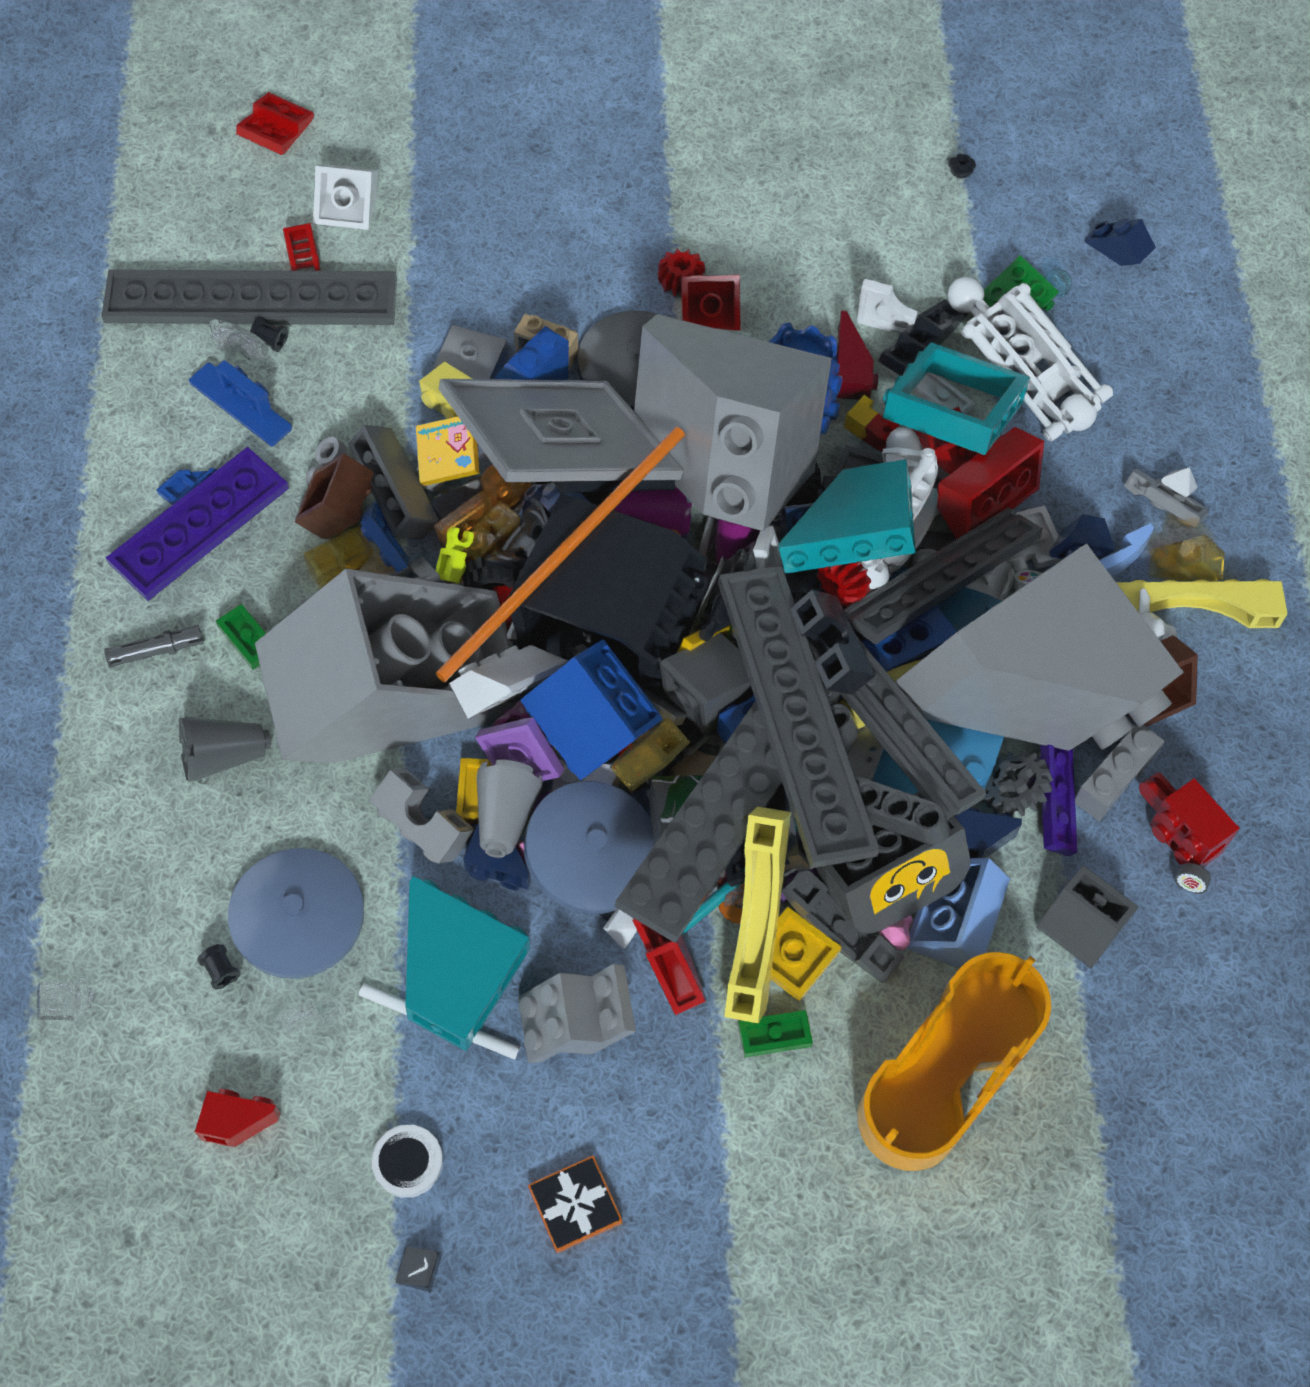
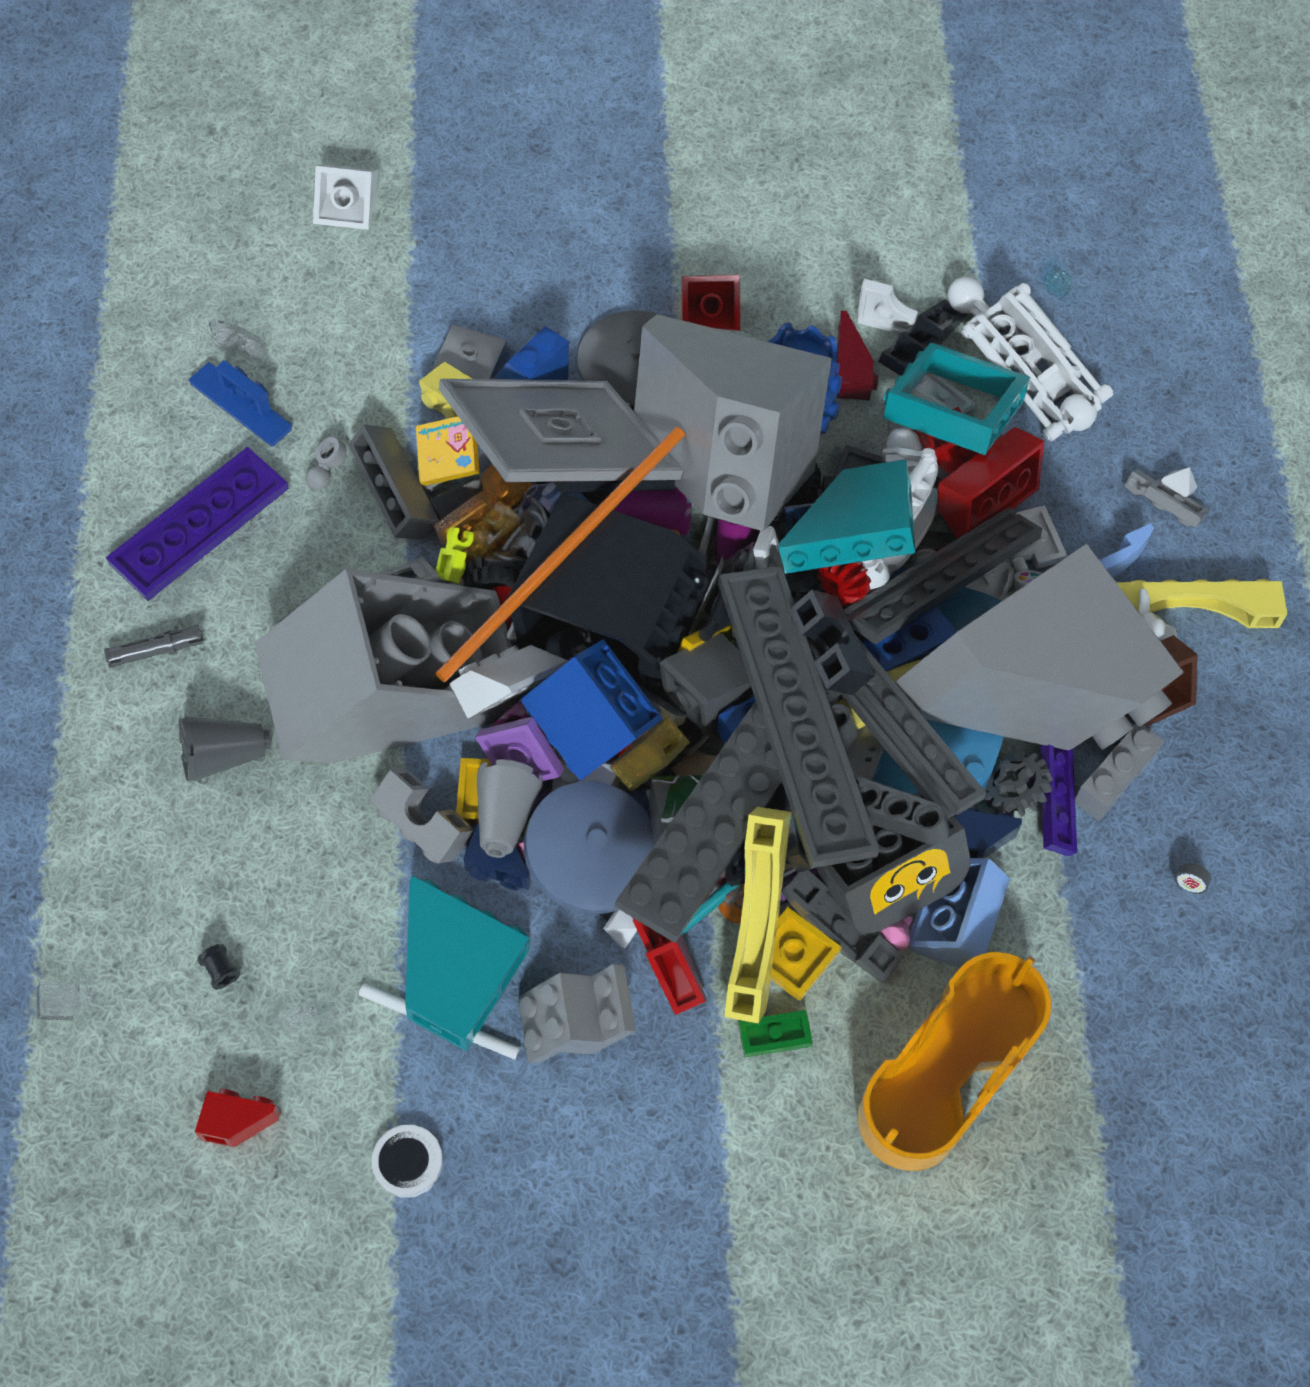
(182, 483): blue tile -> none
(242, 633): green plate -> none
(250, 294): dark grey plate -> none
(270, 334): black bush -> none
(274, 123): red slope -> none
(296, 913): sand blue dish -> none
(298, 233): red slope -> none
(335, 497): copper piece -> none
(343, 552): clear yellow slope -> none
(377, 529): blue plate -> none
(419, 1268): black slope -> none
(532, 324): tan window -> none
(575, 1204): black tile -> none
(678, 265): red gear -> none
(869, 424): leg -> none
(962, 166): black plate -> none
(1021, 272): green hinge -> none
(1081, 531): dark blue slope -> none
(1087, 916): dark grey slope -> none
(1122, 241): dark blue slope -> none
(1188, 560): clear yellow slope -> none
(1188, 820): red brick -> none

